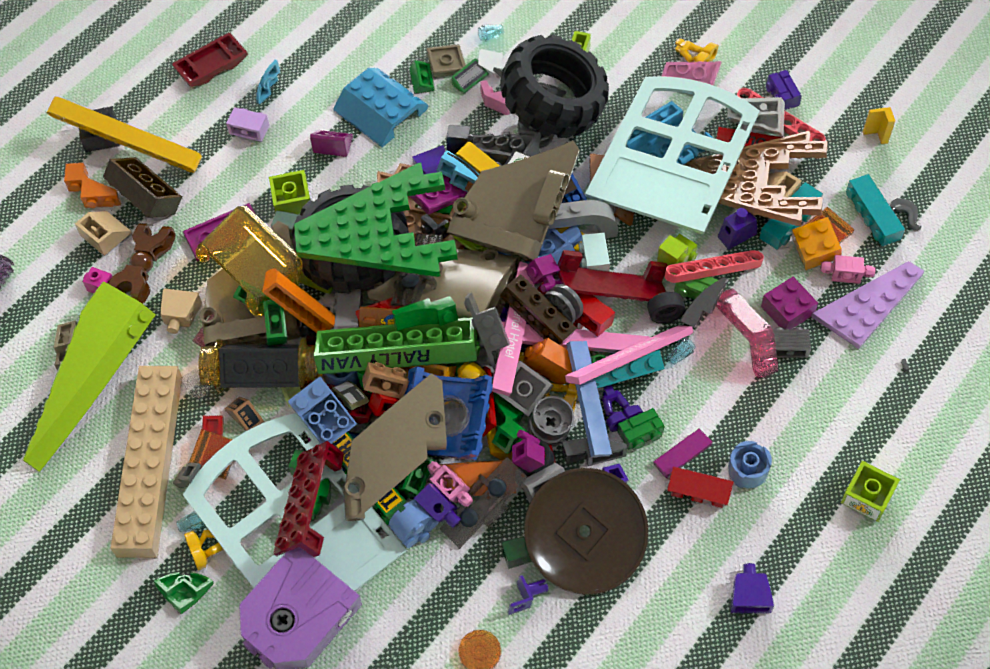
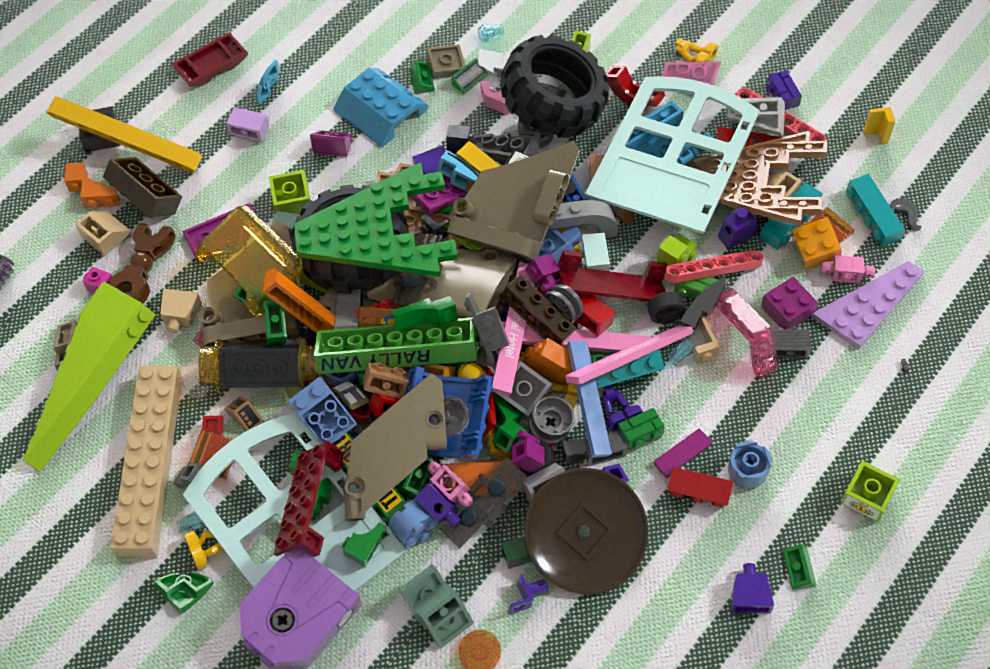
(362, 546): none -> green arch
(436, 606): none -> sand green bracket
(626, 88): none -> red arch
(710, 349): none -> tan bracket
(799, 567): none -> green slope

